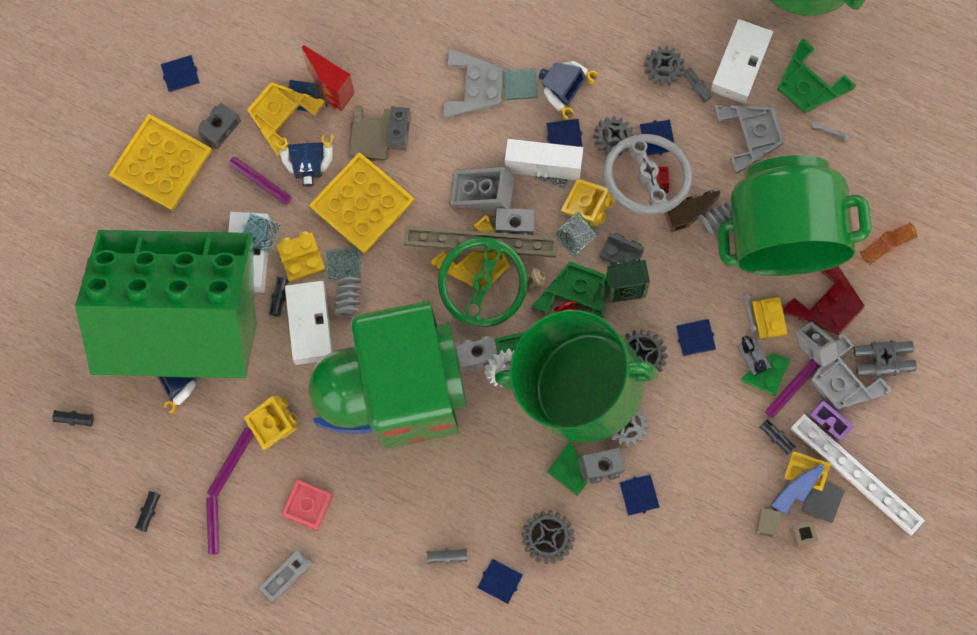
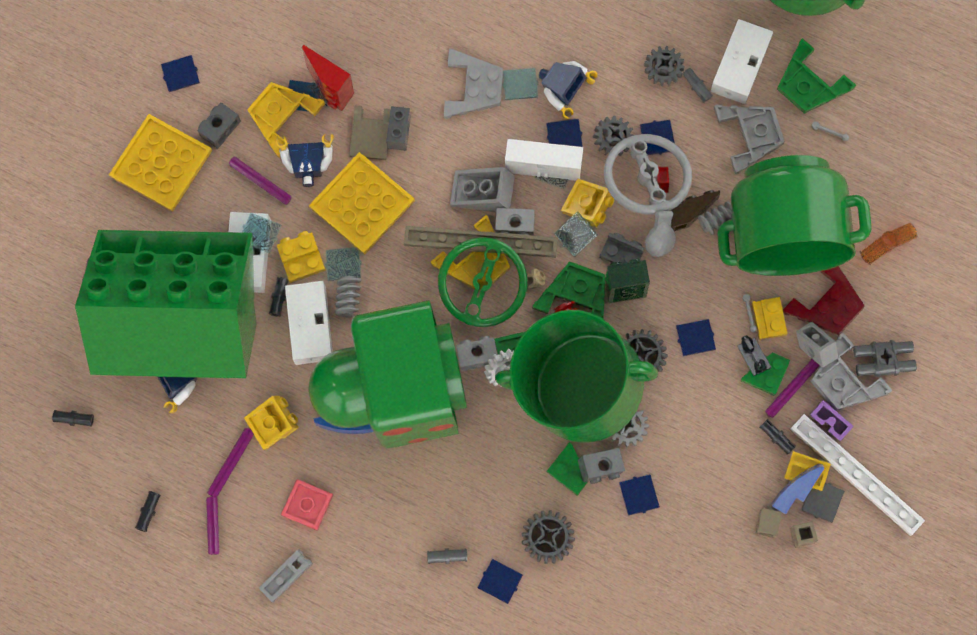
(661, 237): none -> light grey animal

